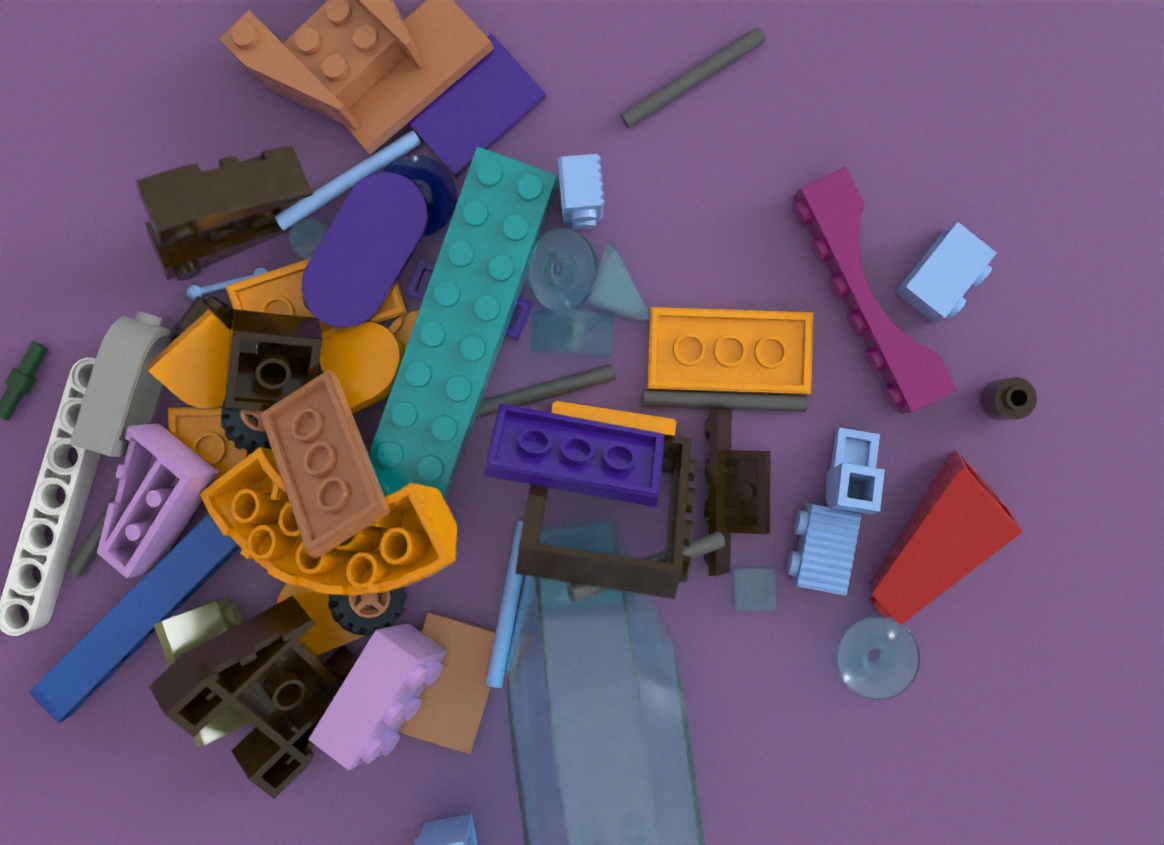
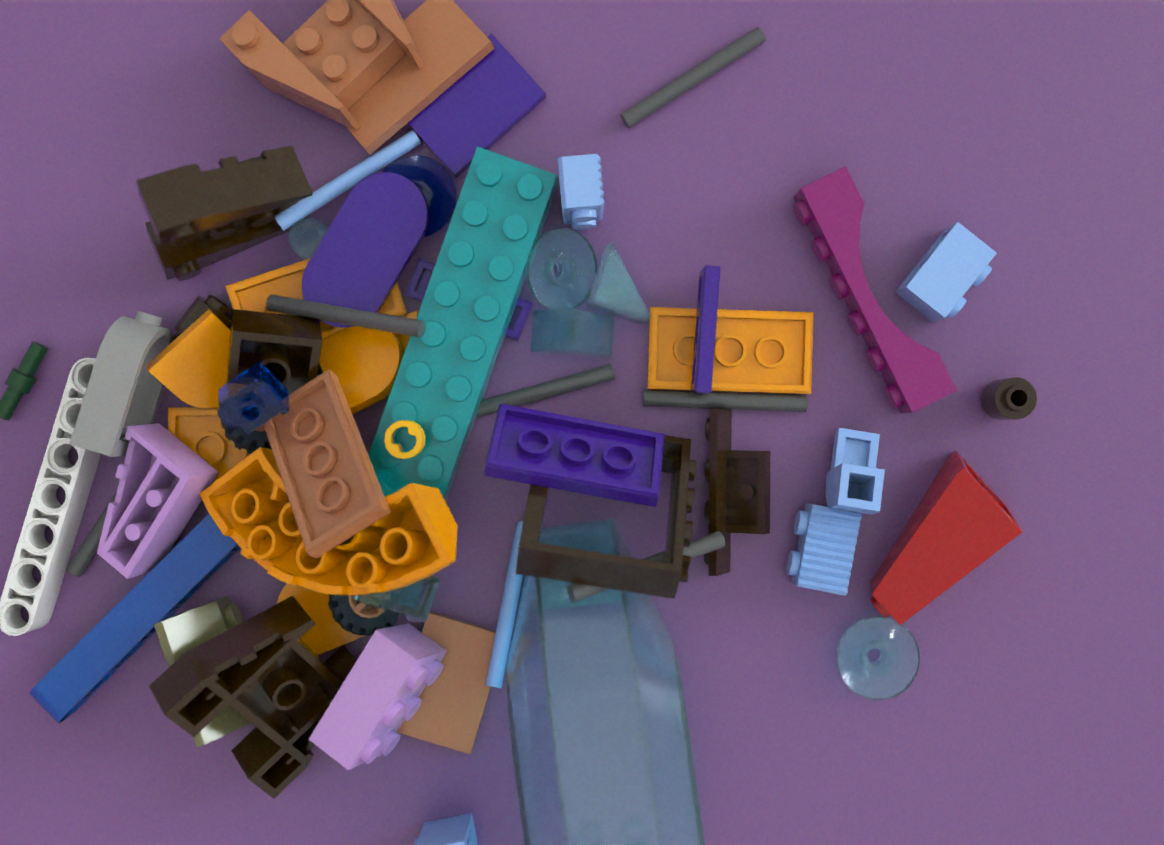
(195, 290): light blue hinge -> none
(256, 388): none -> clear blue brick
(346, 315): none -> dark grey bar
(396, 449): none -> yellow bush
(407, 602): none -> clear light blue slope
(622, 418): light orange tile -> none
(705, 330): none -> dark purple tile
(754, 588): clear light blue tile -> none

